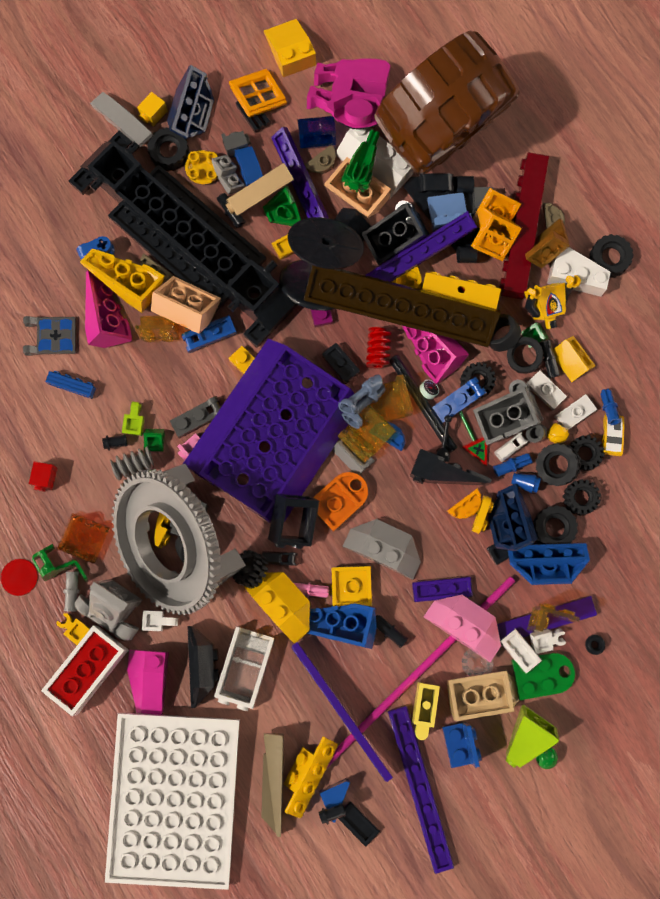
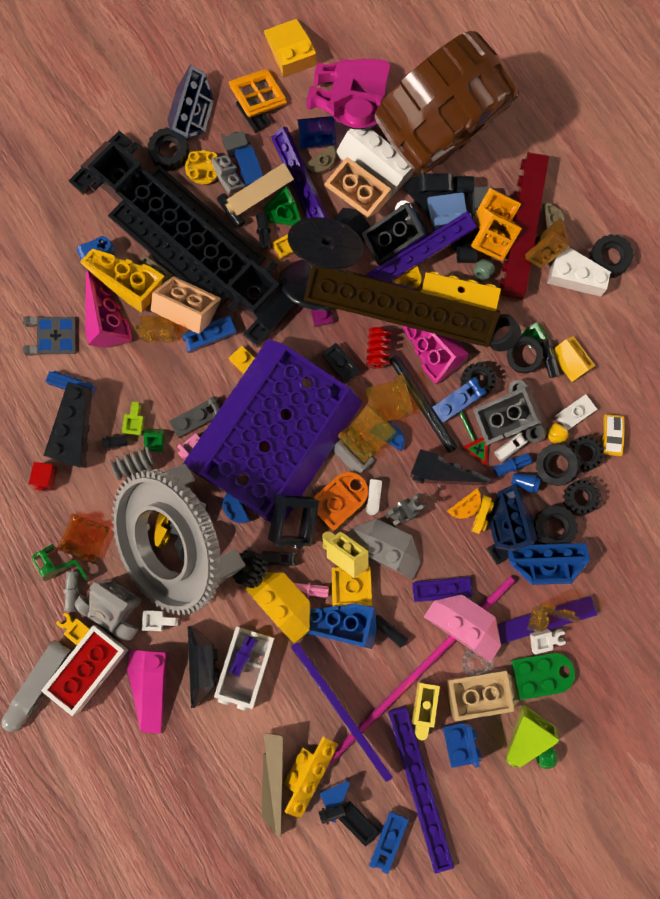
(19, 577): red sticker -> none
(30, 692): none -> light grey piece
(71, 427): none -> black wedge
(121, 119): light grey slope -> none
(152, 109): yellow brick -> none
(172, 801): white plate -> none
(234, 510): none -> blue plate
(243, 655): none -> dark purple pin
(263, 230): none -> black axle
(345, 553): none -> light yellow brick
(359, 171): green piece -> none
(369, 393): sand blue piece -> none
(374, 494): none -> white bar
(388, 841): none -> blue plate
(406, 510): none -> dark grey pin
(429, 389): tile -> none
(443, 452): black hinge -> none
(484, 269): none -> sand green piece
(520, 651): white plate -> none
(546, 390): white plate -> none
(550, 300): yellow torso -> none
(600, 641): black plate -> none
(610, 407): blue axle -> none

